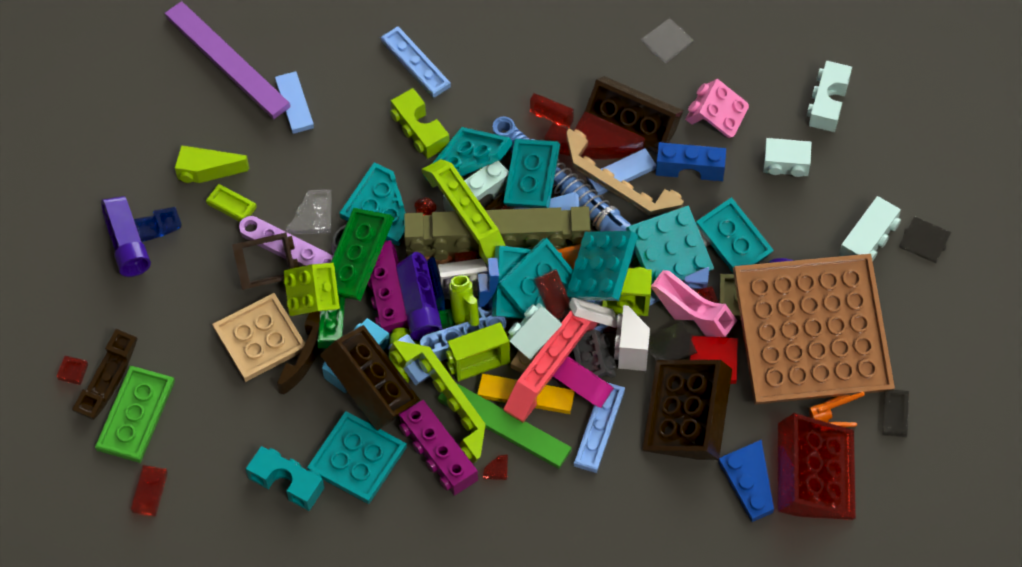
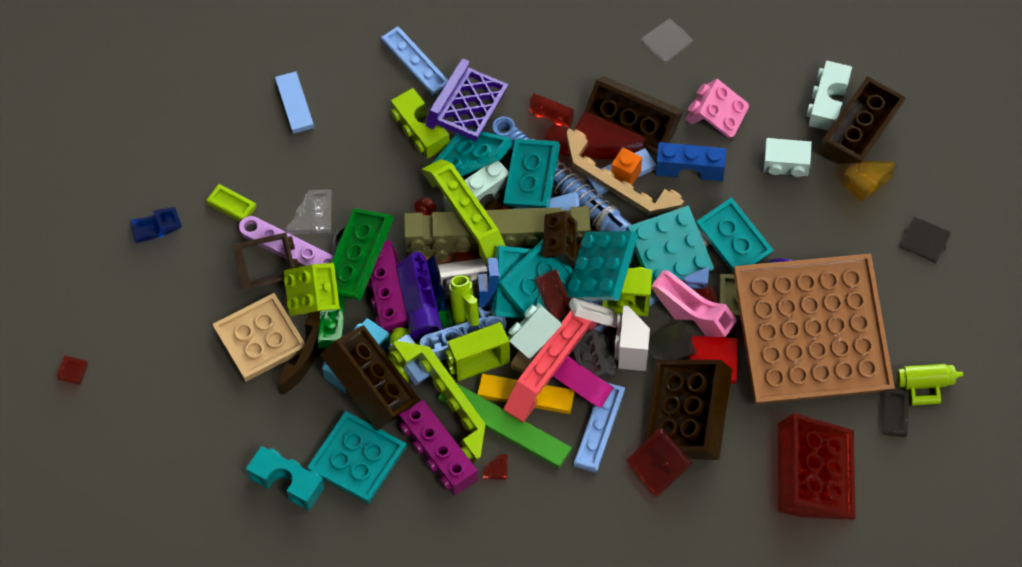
(107, 376): dark brown slope -> none
(129, 250): dark purple beam -> none
(135, 414): bright green tile -> none
(149, 490): clear red plate -> none
(205, 165): lime slope -> none
(227, 60): medium lavender tile -> none
(379, 194): teal plate -> none
(452, 95): none -> fence
(560, 237): none -> dark brown bracket
(627, 166): none -> orange brick
(659, 462): none -> clear red tile
(749, 479): blue wing -> none
(823, 410): orange plant -> none
(861, 123): none -> dark brown slope
(868, 177): none -> clear yellow slope
(872, 229): light aqua brick -> none
(925, 377): none -> lime piece

